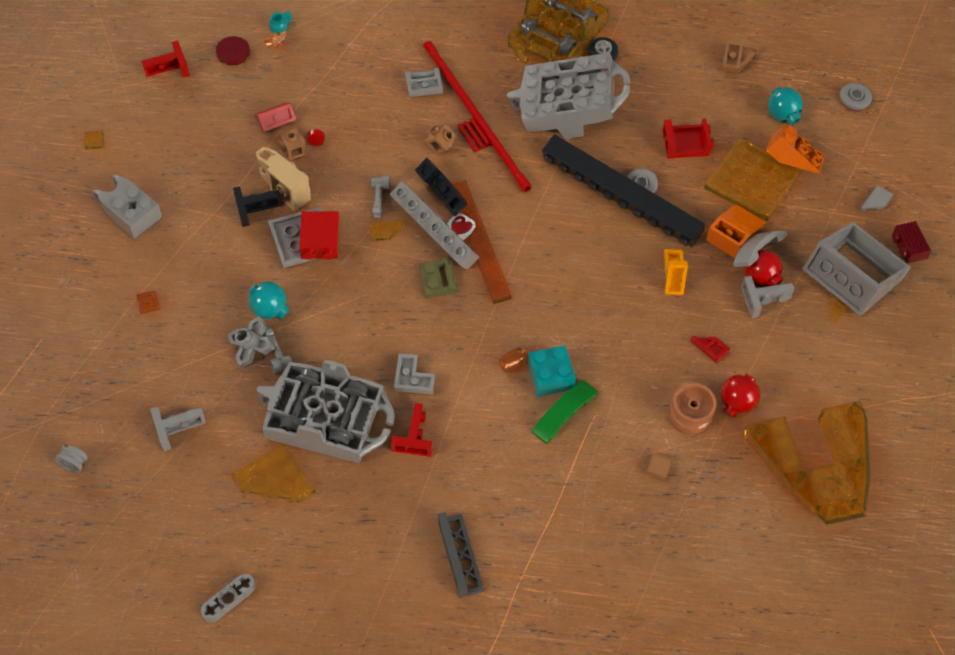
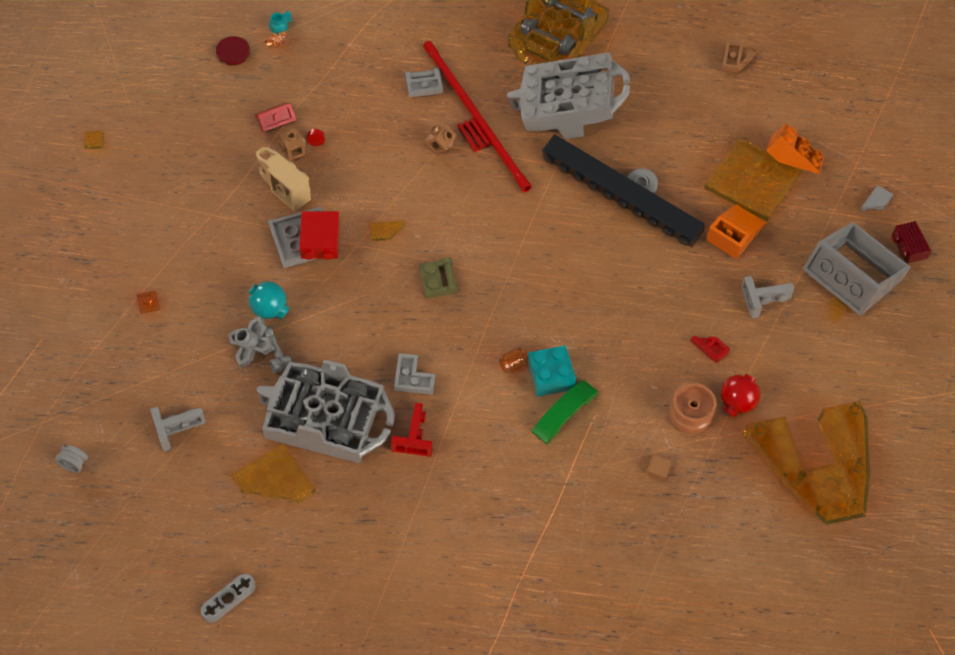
(129, 206): light grey brick -> none
(167, 62): red bracket -> none
(255, 203): black bracket -> none
(380, 184): light grey brick -> none
(434, 225): light grey brick -> none
(441, 186): black slope -> none
(452, 553): dark grey fence -> none
(461, 225): sticker -> none
(482, 247): clear orange tile -> none
(603, 45): wheel -> none
(675, 272): light orange bracket -> none
(687, 139): red panel -> none
(749, 251): light grey slope -> none
(766, 269): red brick -> none
(785, 105): teal brick -> none
(855, 96): light grey wheel -> none

